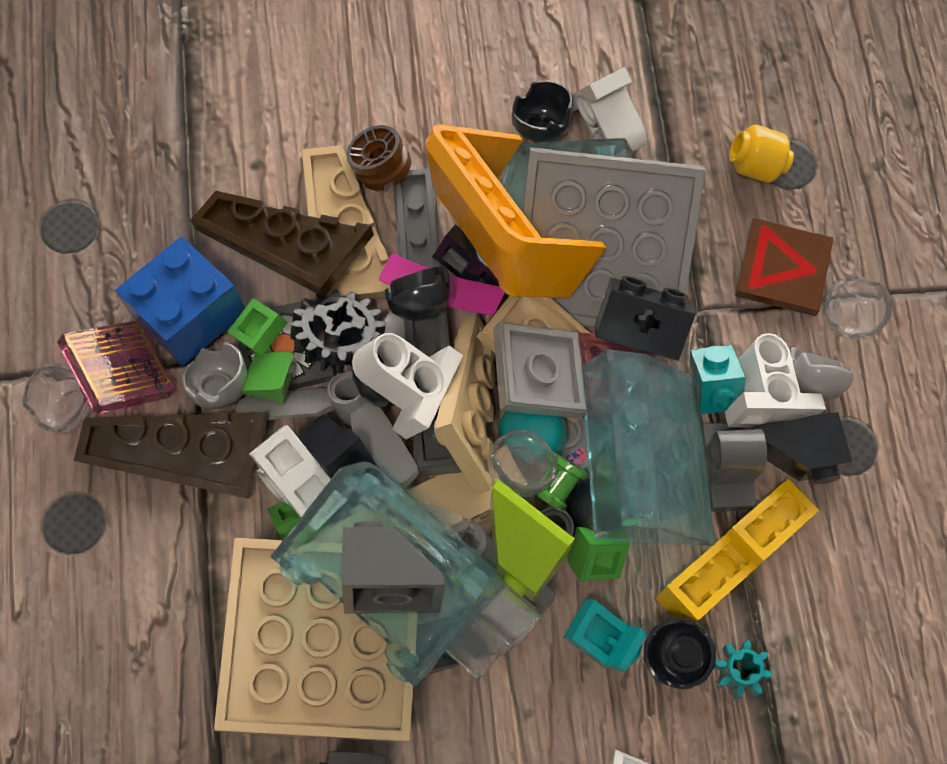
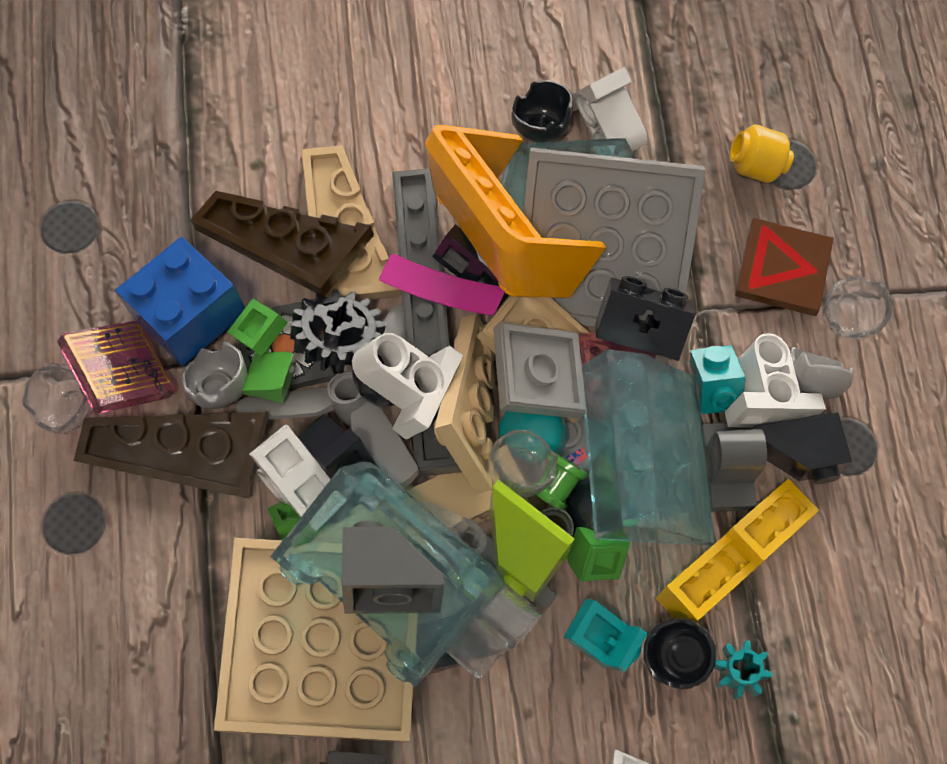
(378, 157): reddish brown wheel -> none
(420, 294): black hair -> none

